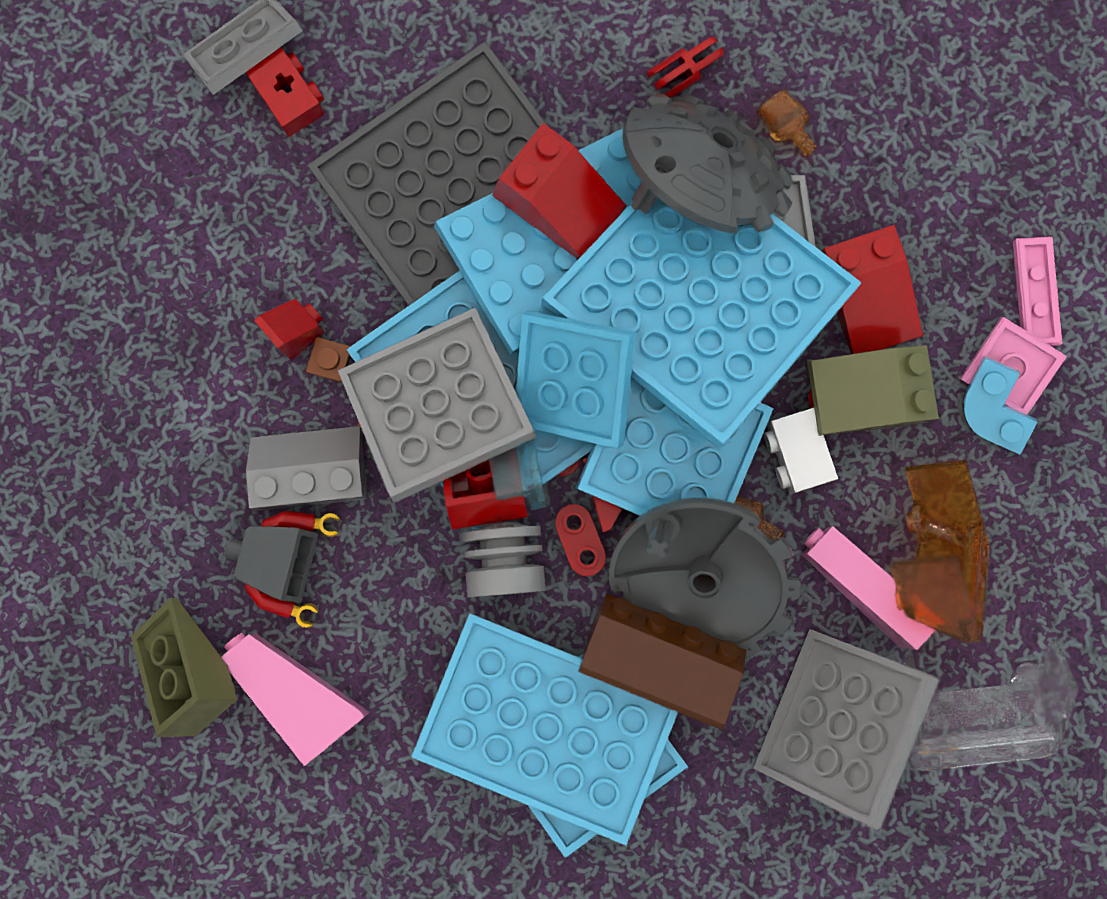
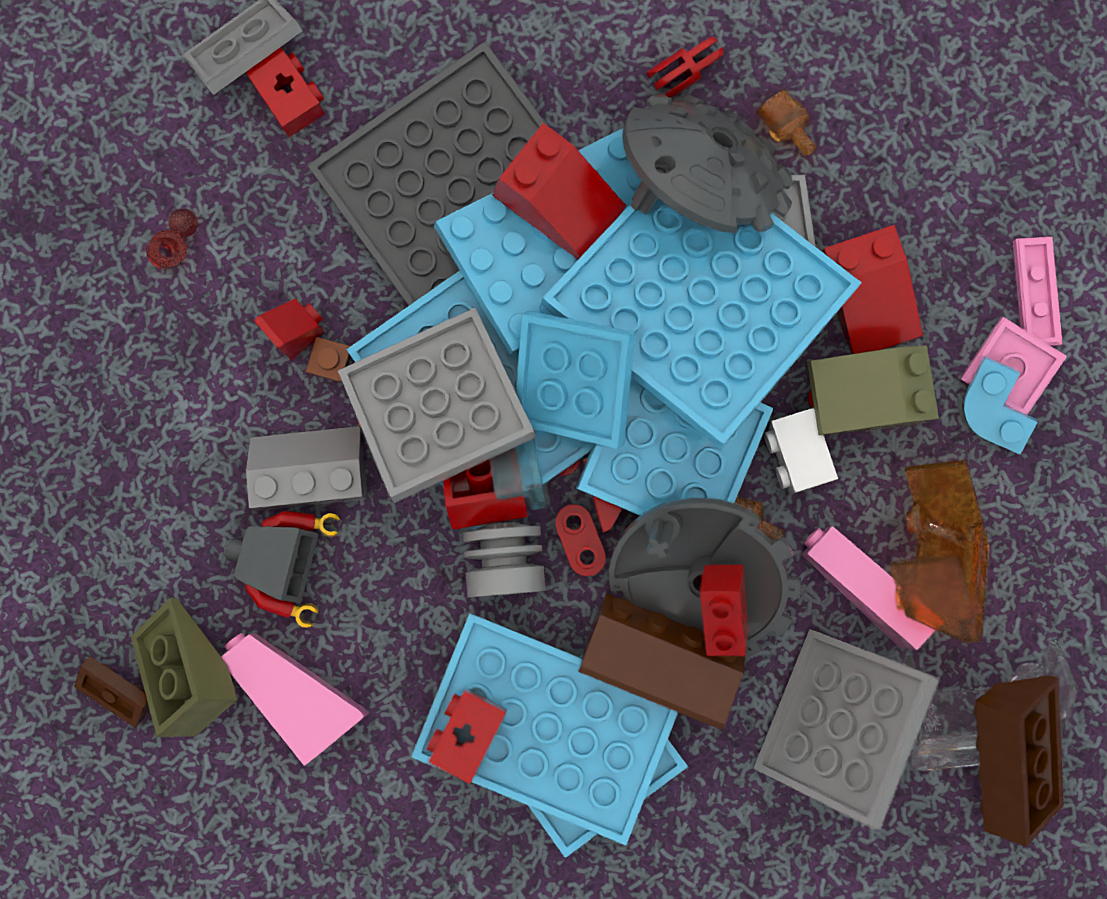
(112, 691): none -> reddish brown plate
(182, 224): none -> clear red plate
(460, 758): none -> red brick
(724, 610): none -> red brick
(1020, 757): none -> reddish brown slope

